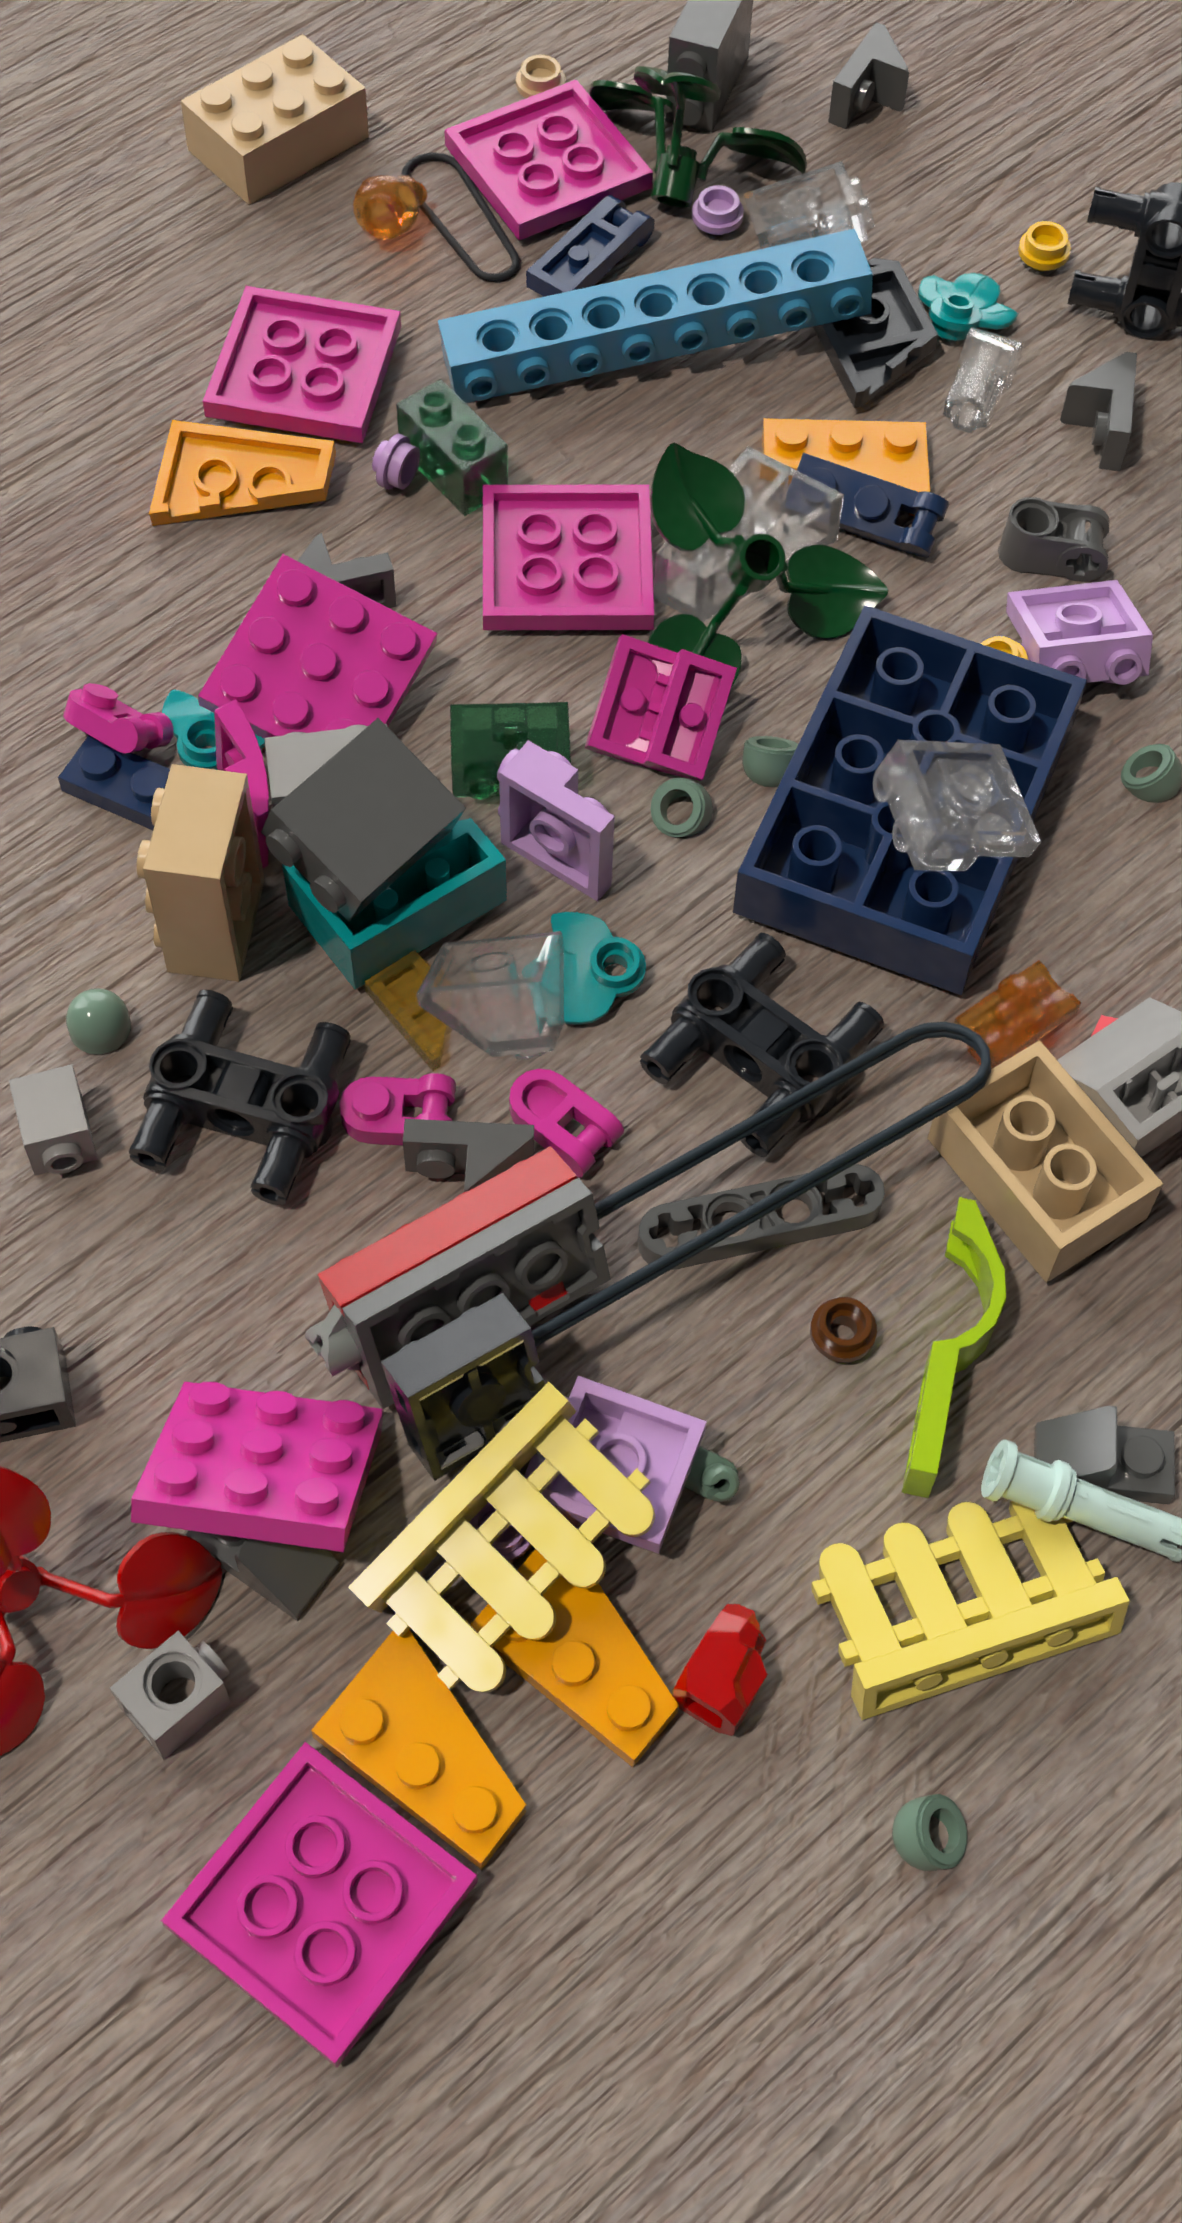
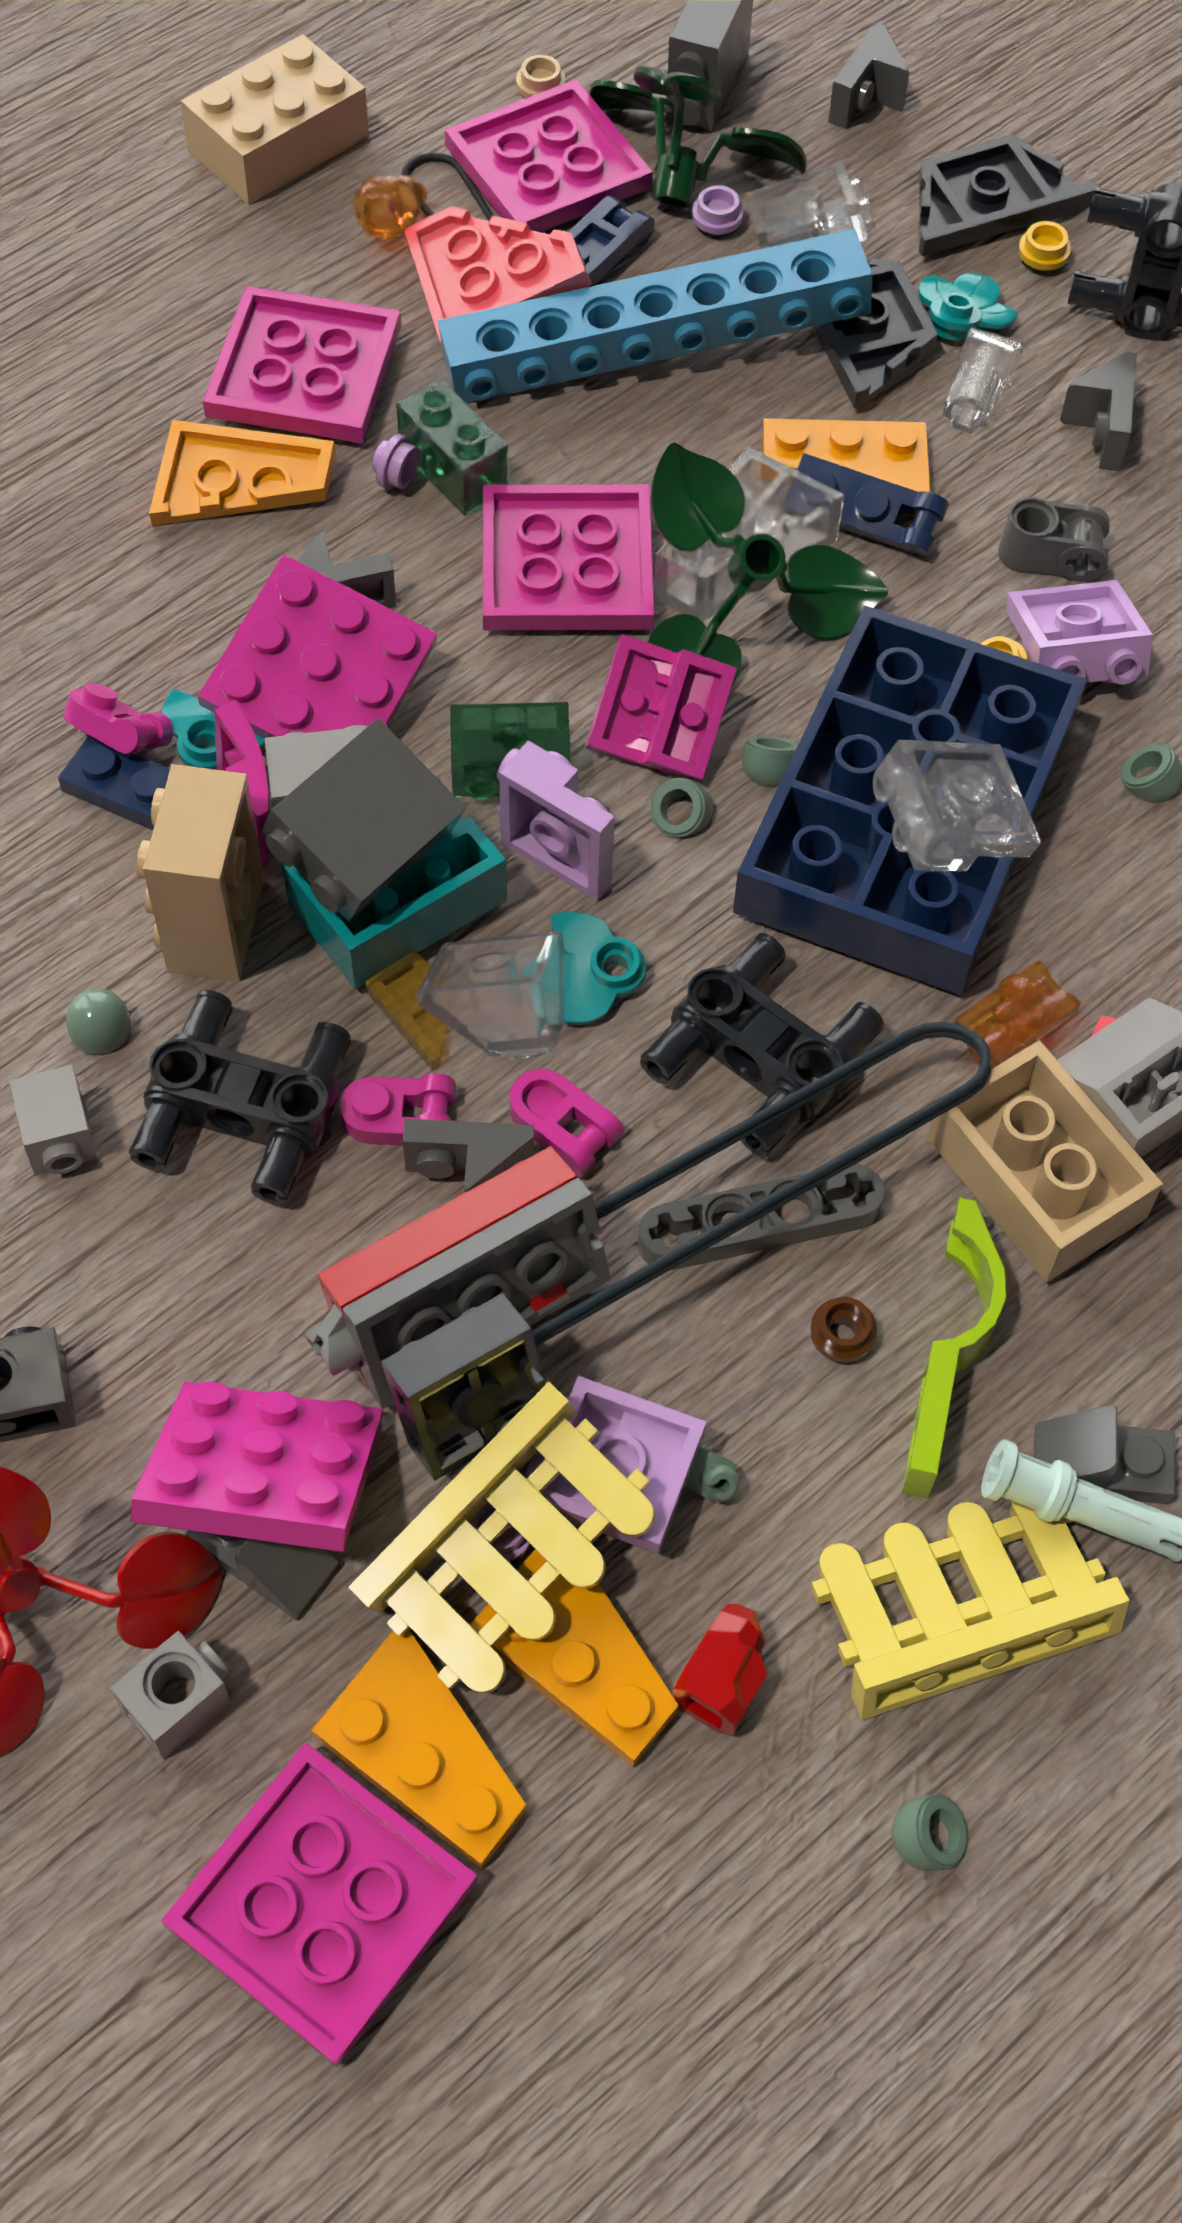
(491, 263): none -> coral plate
(992, 192): none -> black wing

